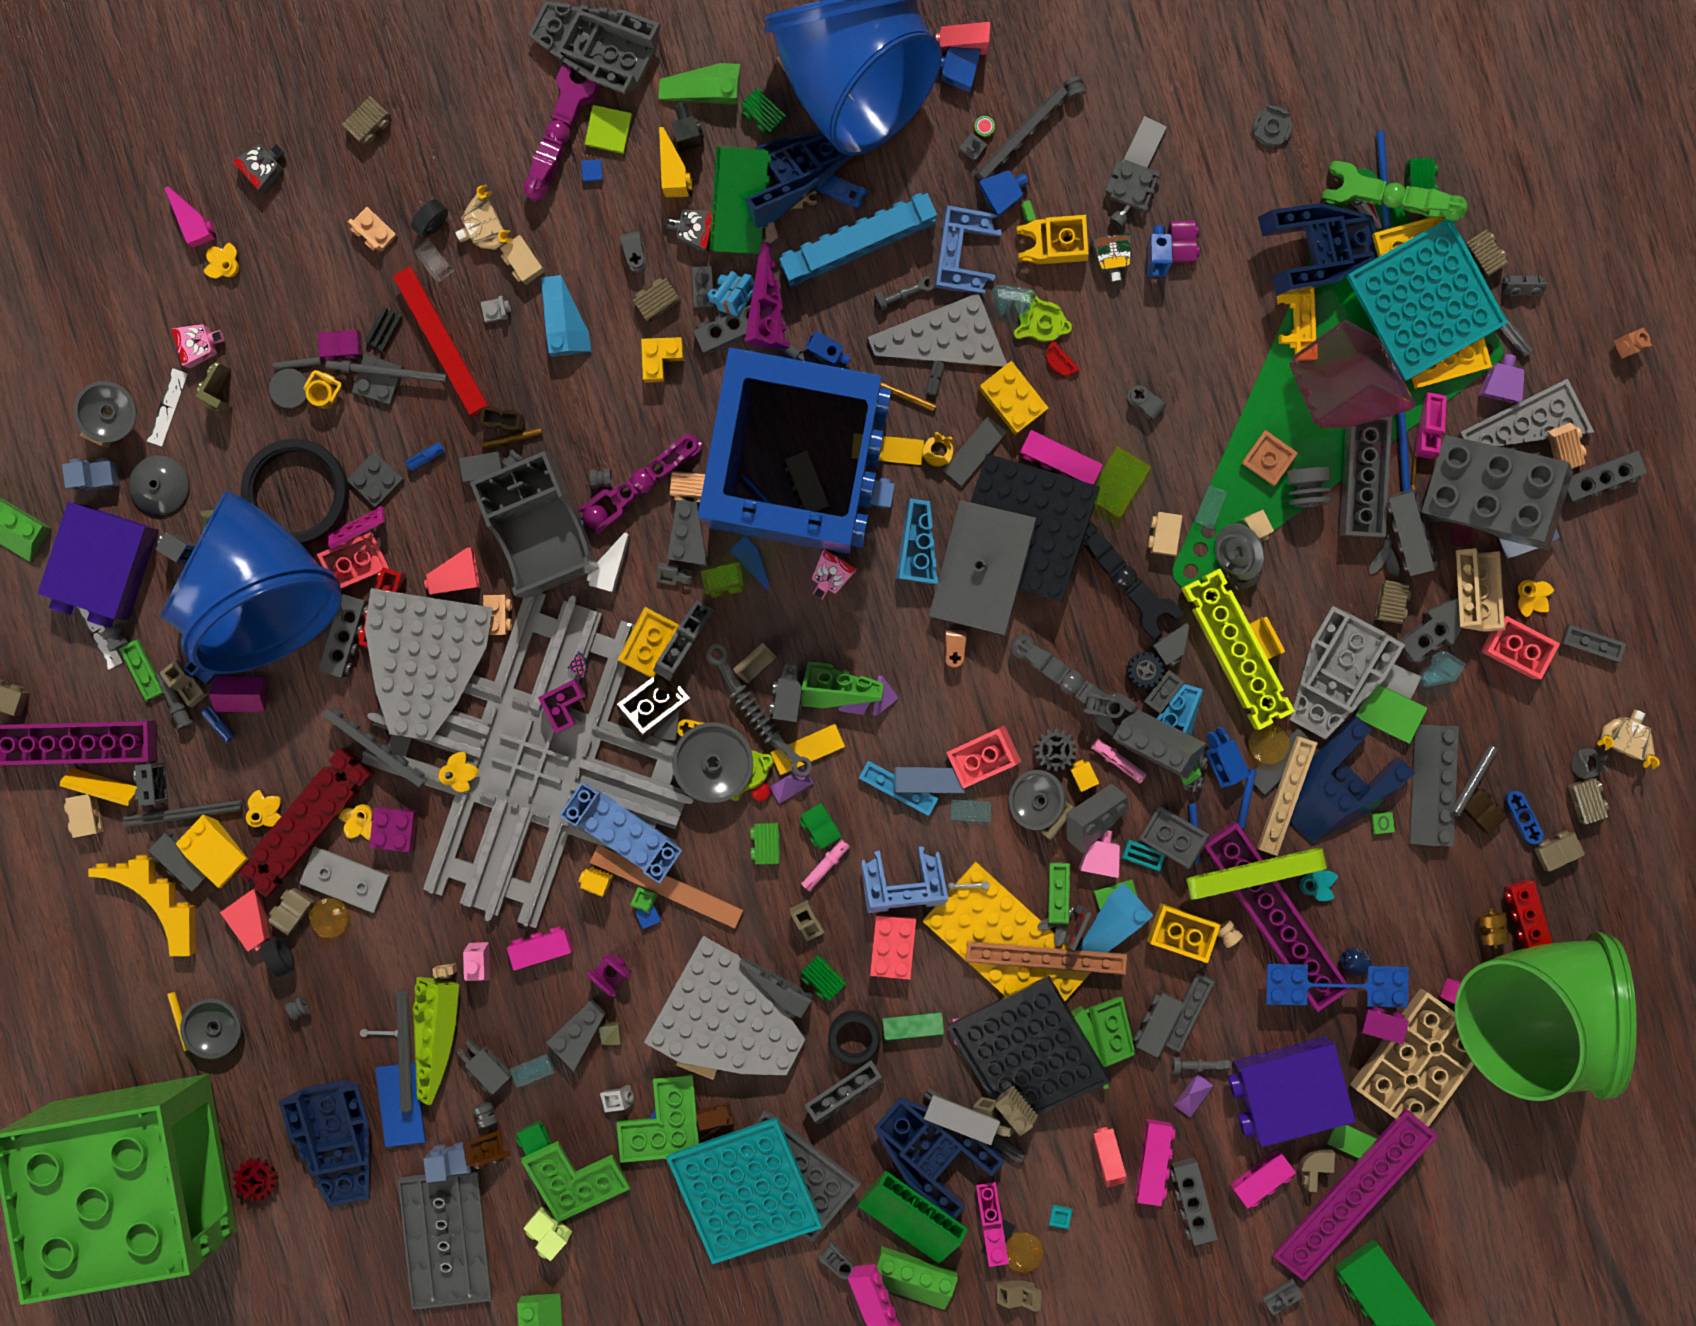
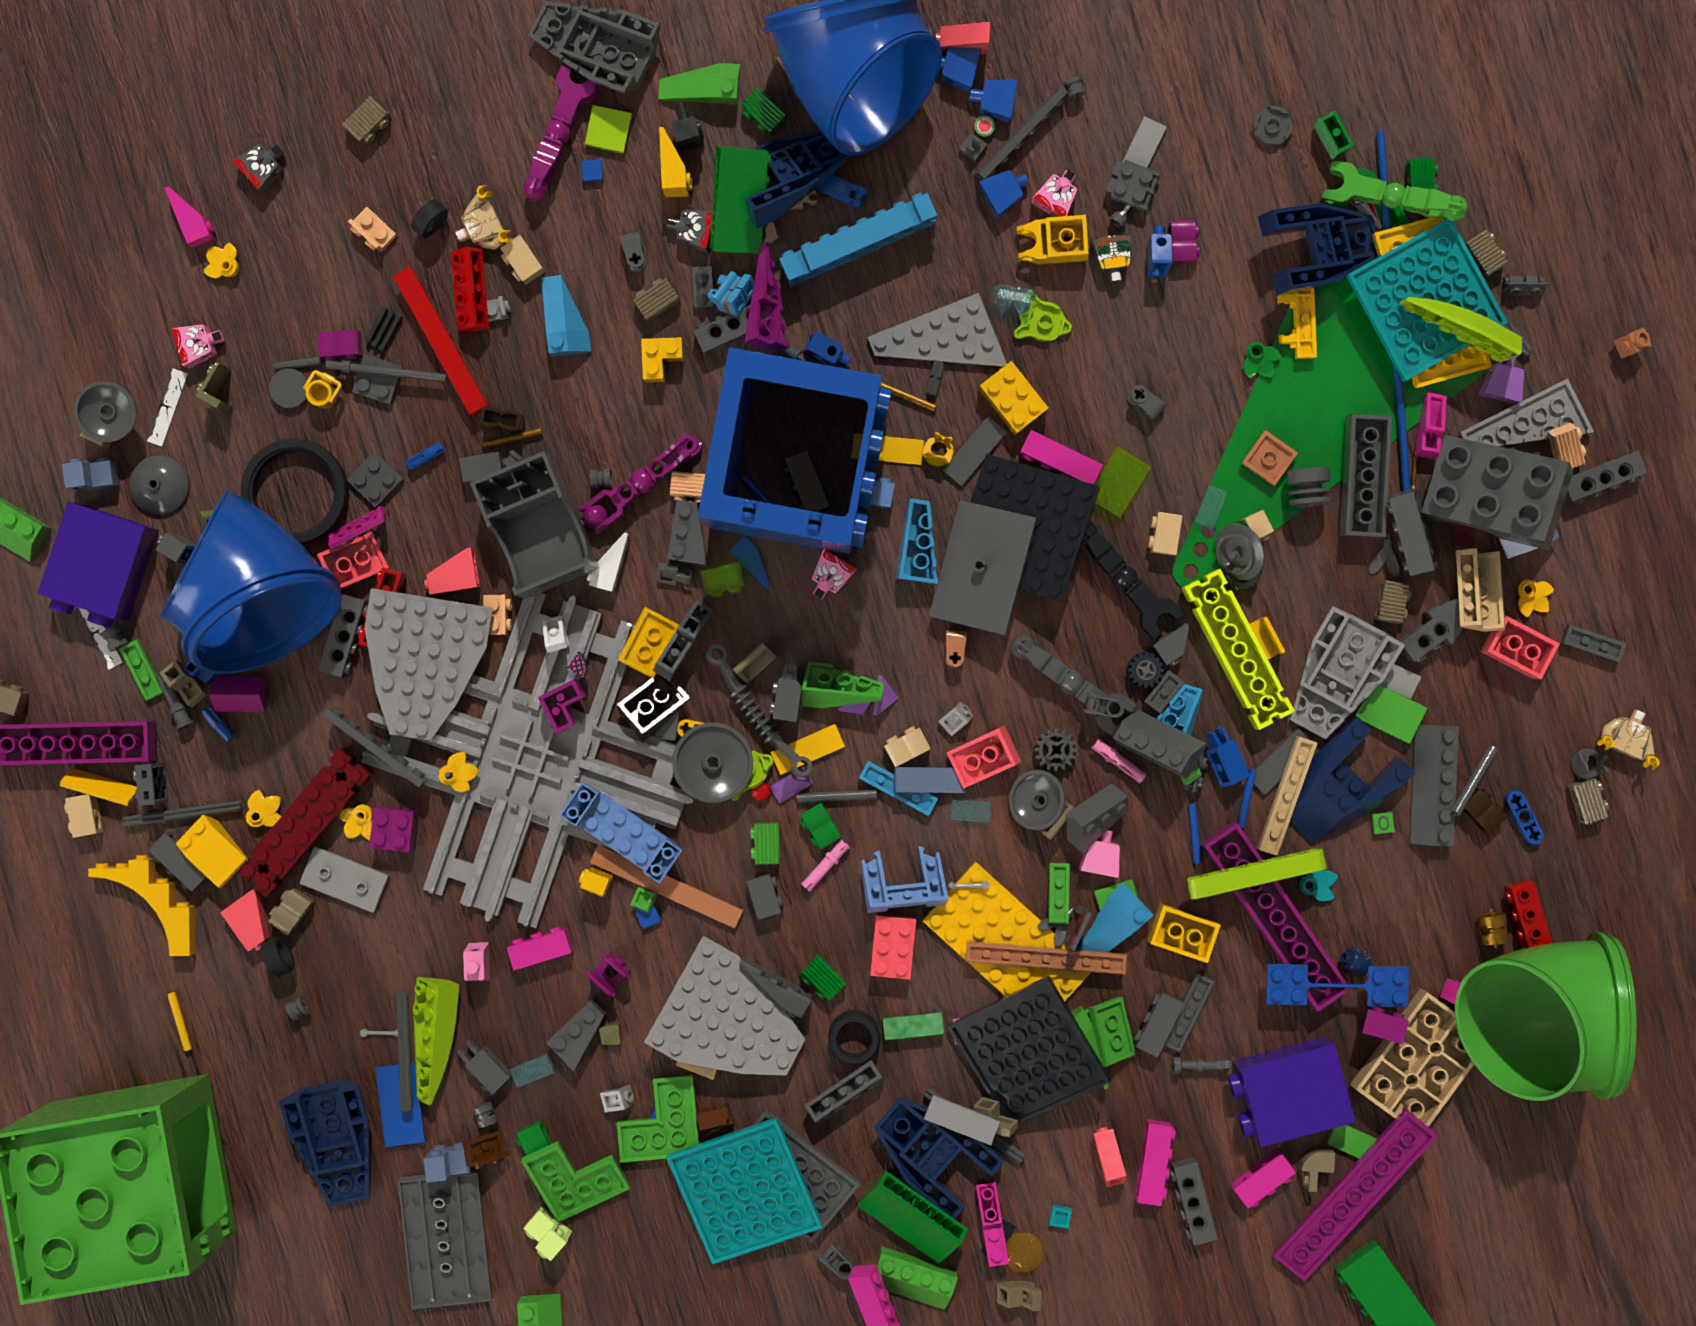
(198, 1028): dark grey dish -> none
(248, 1185): dark red gear -> none
(329, 917): clear yellow dish -> none
(433, 260): clear slope -> none
(444, 971): tan plate -> none
(469, 289): none -> red brick
(555, 634): none -> white slope
(764, 895): none -> dark grey brick
(806, 920): dark tan brick -> none
(836, 796): none -> dark grey piece
(882, 301): dark grey piece -> none
(906, 747): none -> tan brick
(954, 224): medium blue wedge -> none
(956, 718): none -> light grey bracket
(996, 99): none -> blue torso
(1016, 1110): dark tan brick -> none
(1028, 212): bright green tile -> none
(1056, 195): none -> torso
(1059, 361): red tile -> none
(1083, 775): yellow brick -> none
(1127, 849): teal tile -> none
(1175, 837): dark grey tile -> none
(1193, 1095): medium lavender slope -> none
(1229, 934): tan wheel -> none
(1261, 363): none -> green plate
(1269, 744): clear yellow dish -> none
(1282, 1296): dark grey hips -> none
(1333, 135): none -> green brick
(1349, 378): clear pink windscreen -> none
(1444, 669): clear light blue slope -> none
(1468, 327): none -> lime wedge
(1559, 851): dark tan brick -> none

